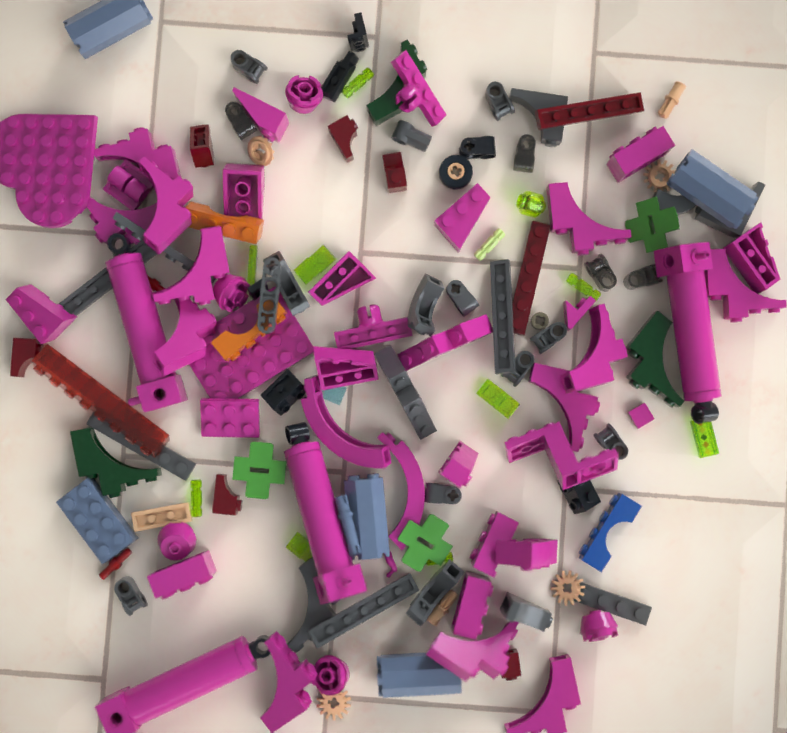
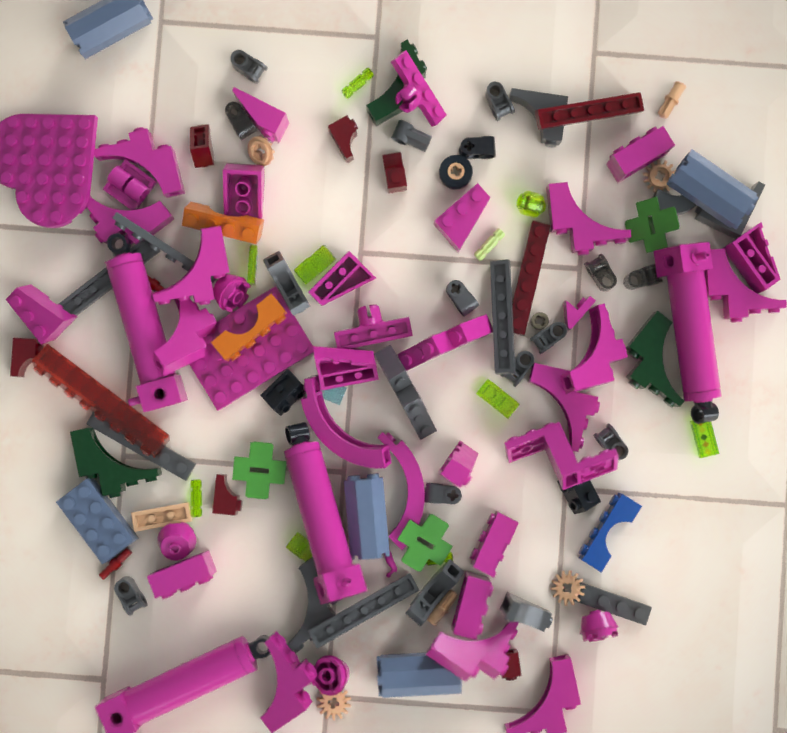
(171, 215): dark pink arch -> none
(230, 417): dark pink plate -> none
(255, 289): black tile -> none
(266, 295): dark grey beam -> none
(304, 94): dark pink cone -> none
(339, 77): black hinge -> none
(345, 516): sand blue pin -> none
(358, 40): black bracket -> none
(423, 305): dark grey arch -> none
(525, 157): clear smoke piece -> none
(527, 554): dark pink wedge -> none
(583, 286): clear neon green axle -> none
(640, 415): dark pink tile -> none

